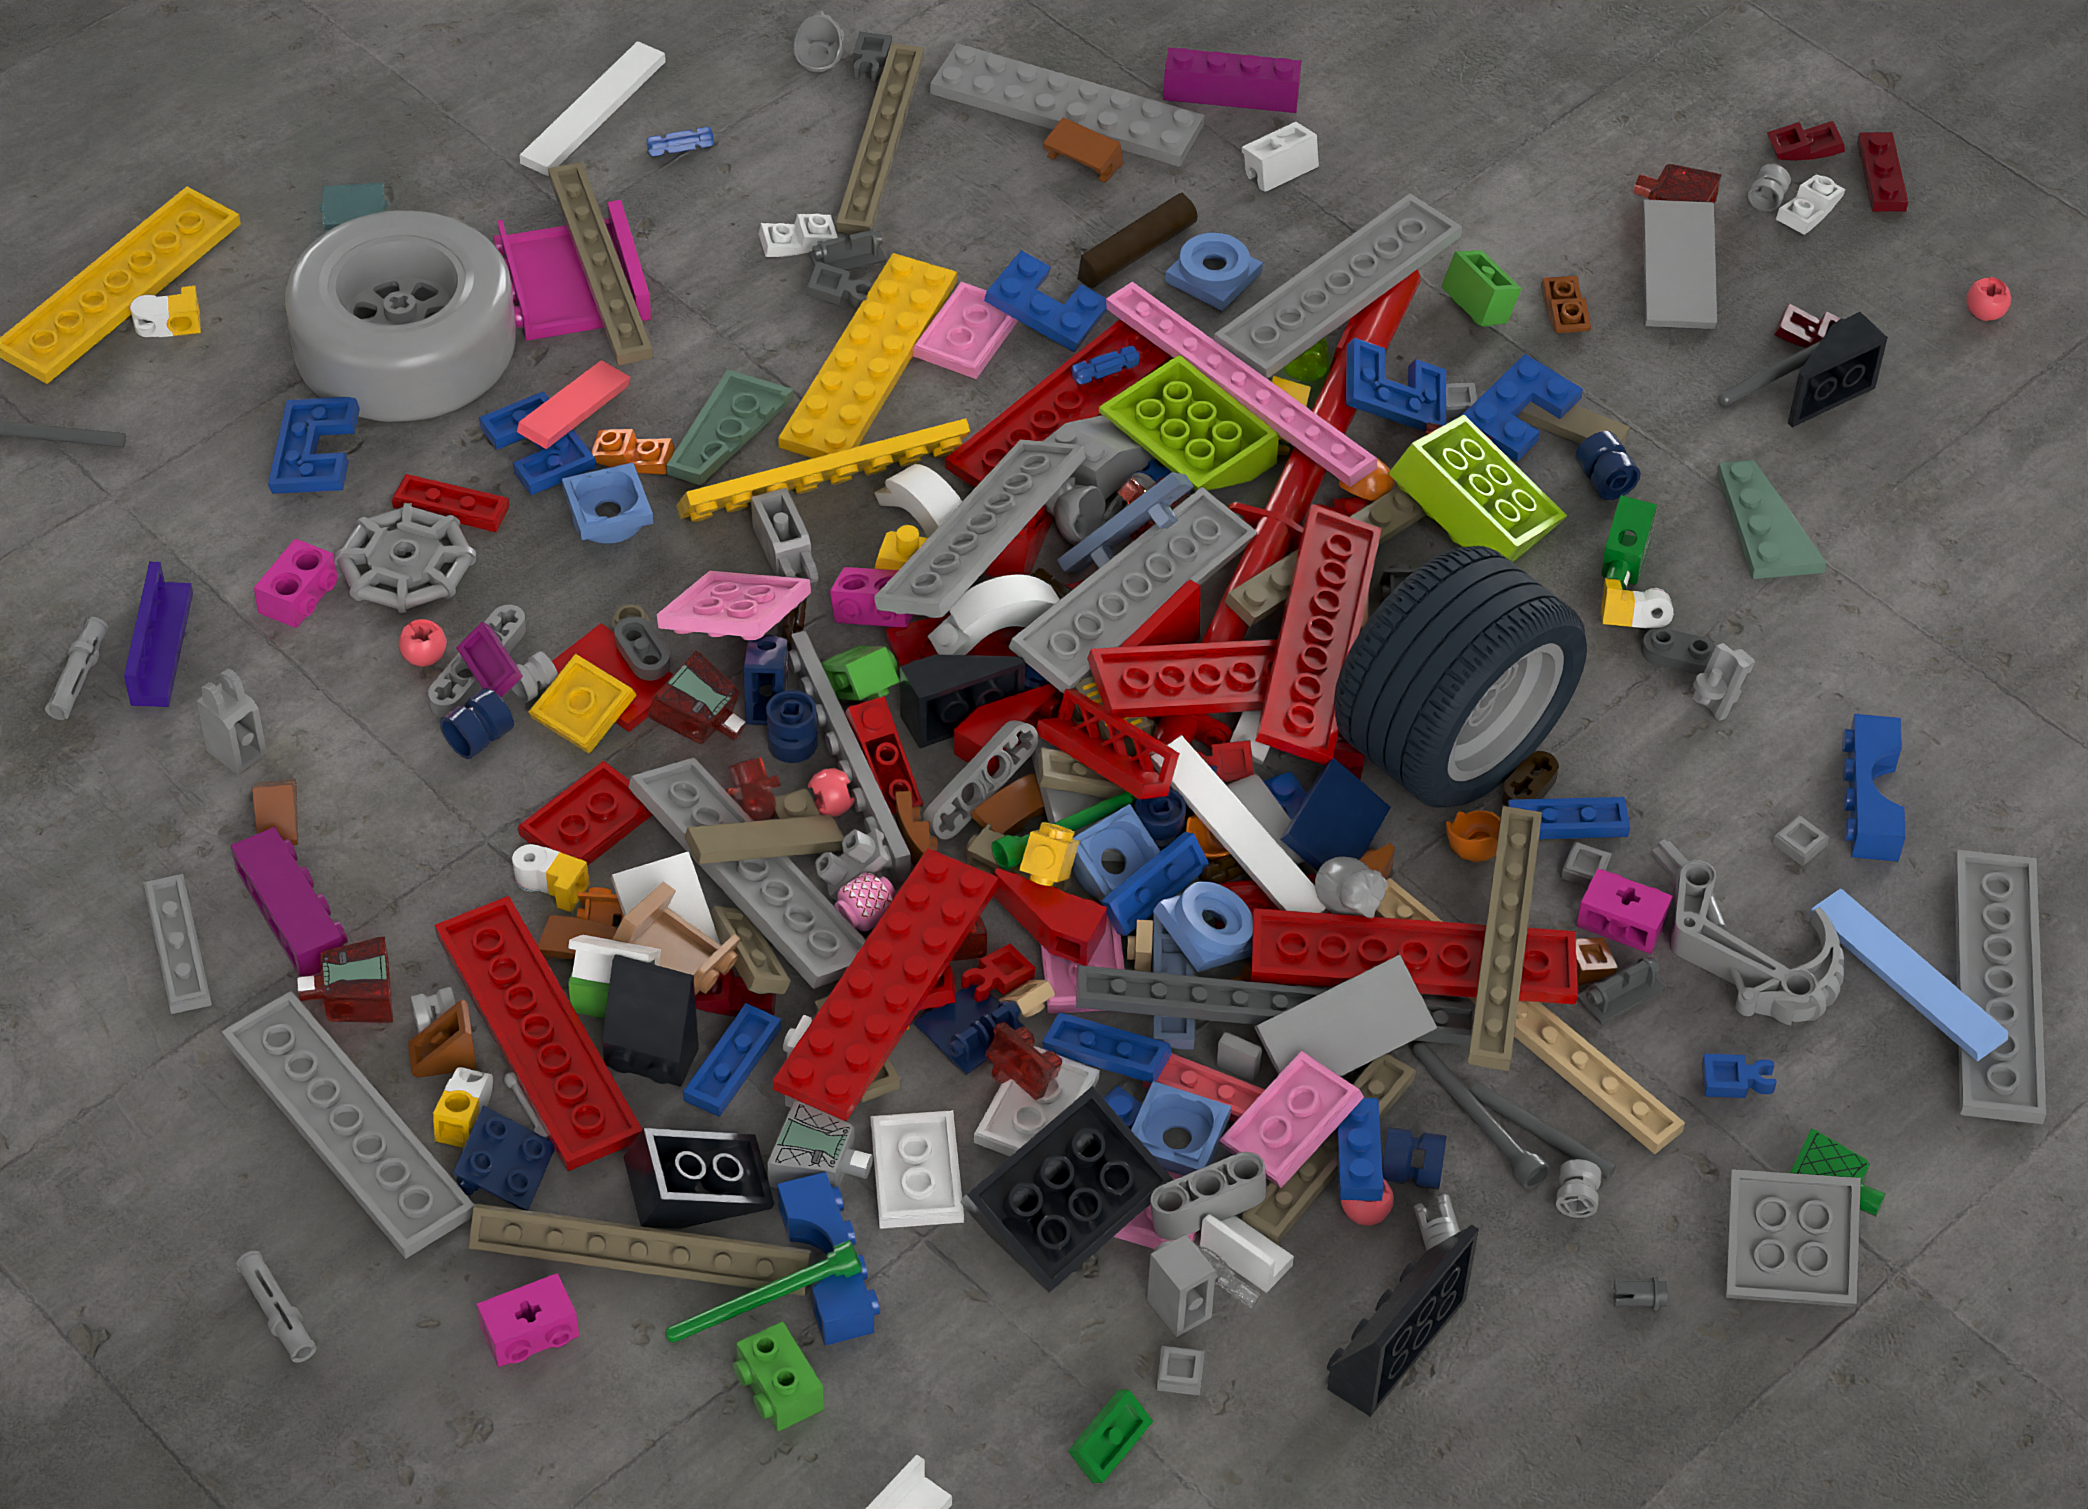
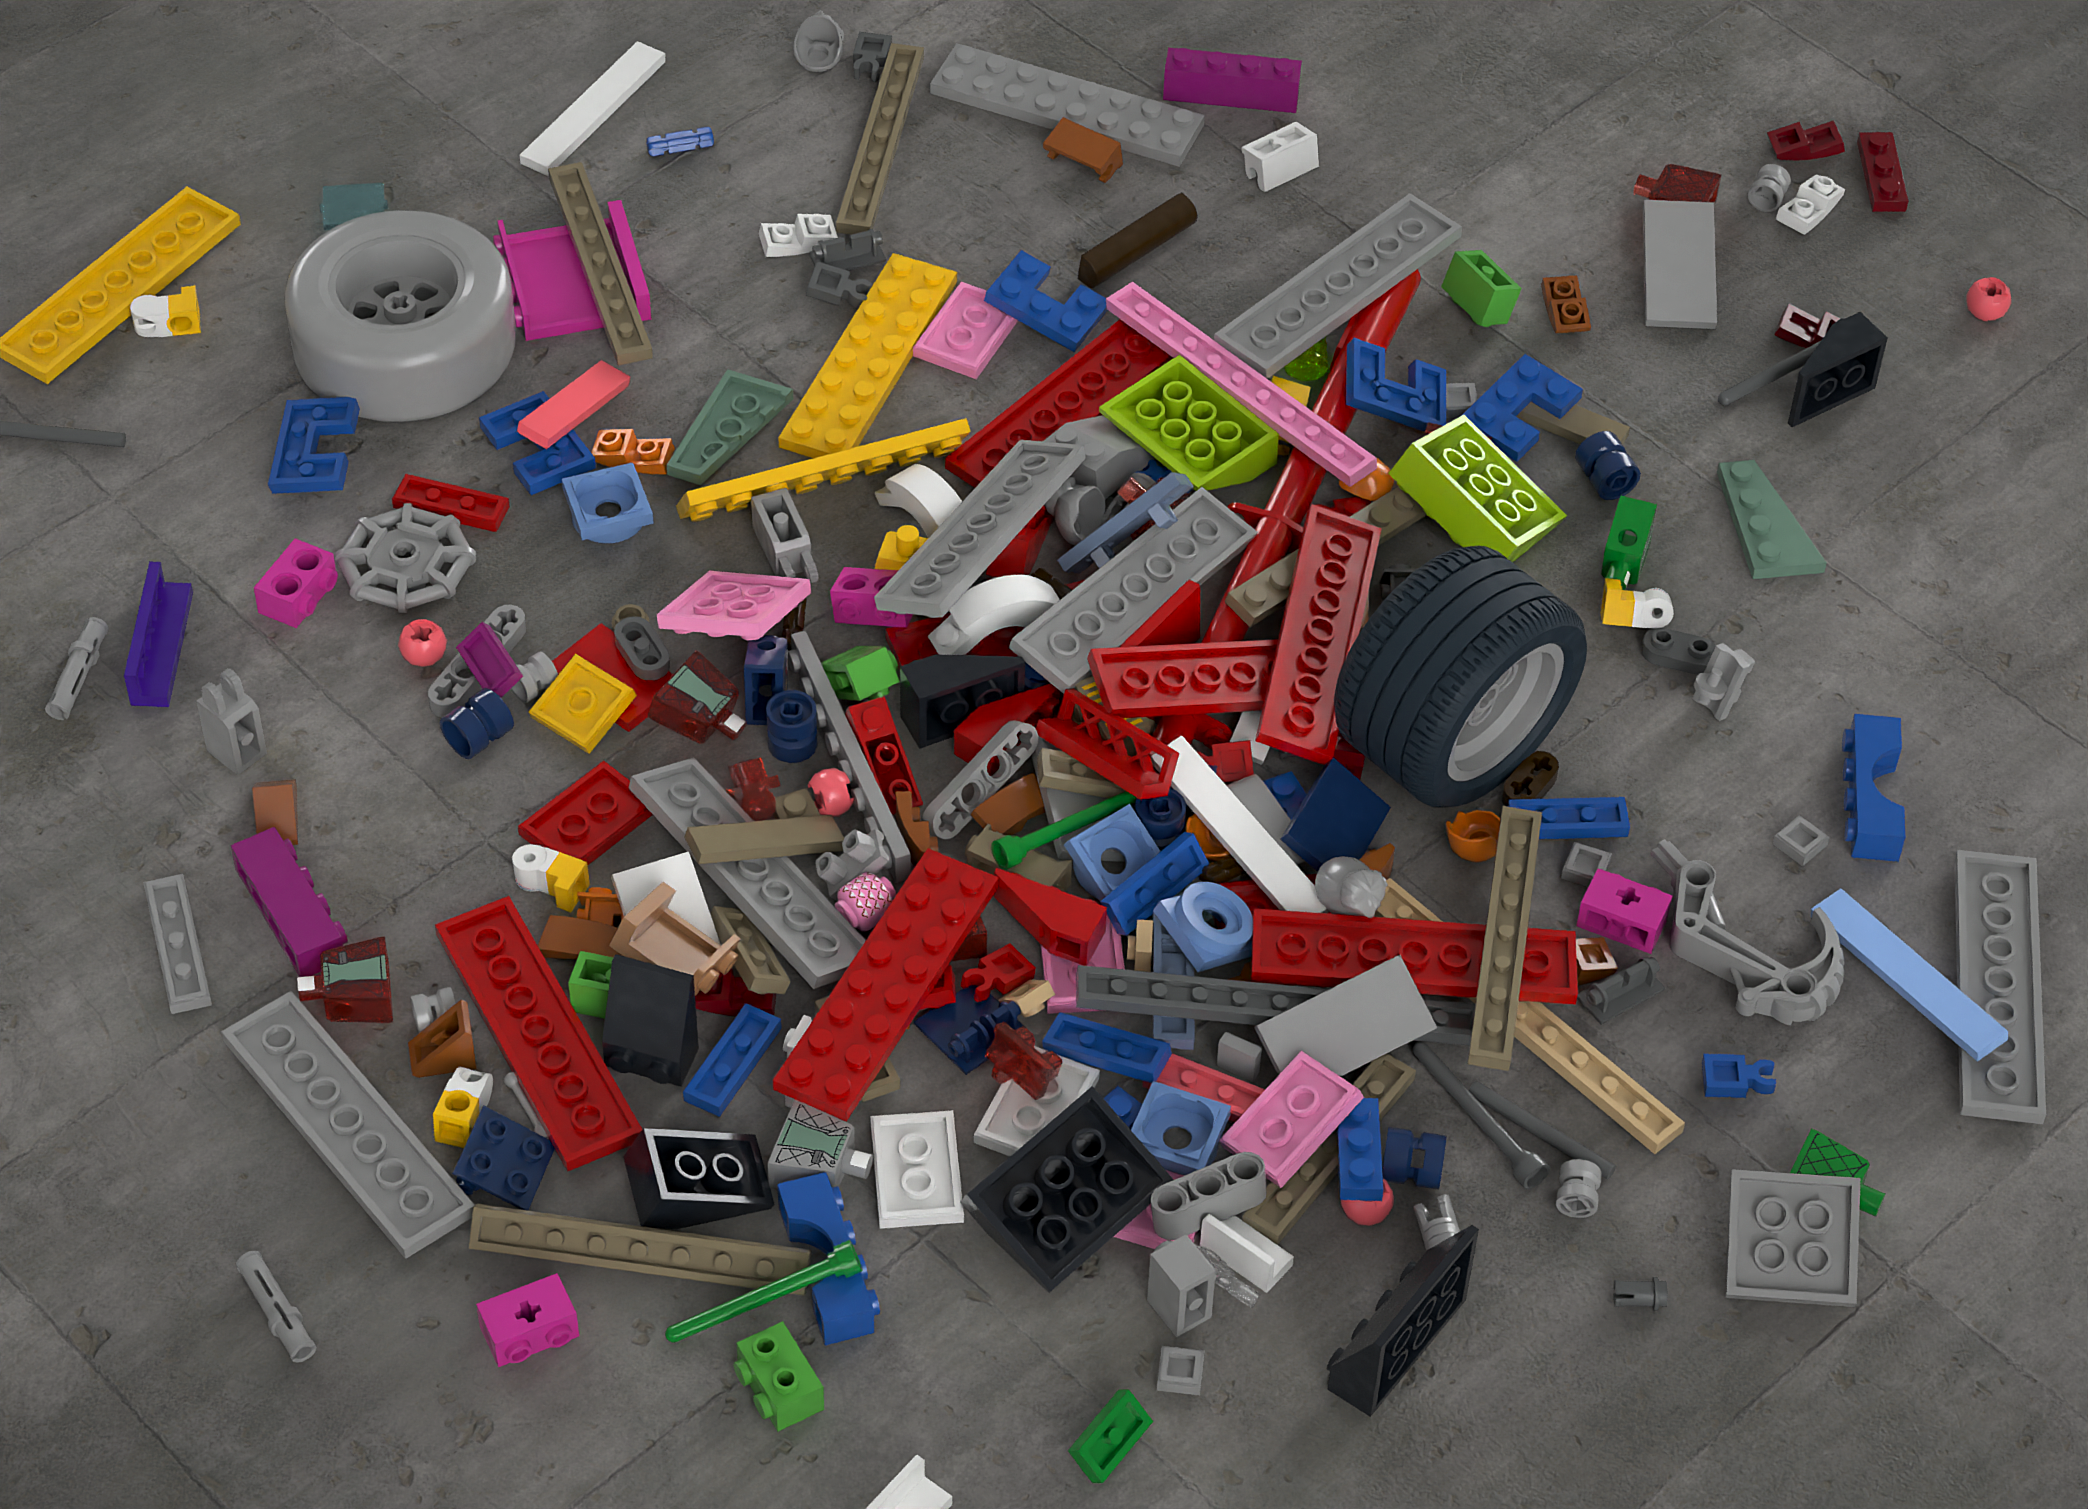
(596, 954): white panel -> none
(1049, 854): yellow brick -> none
(1105, 365): blue axle -> none
(1214, 286): medium blue piece -> none

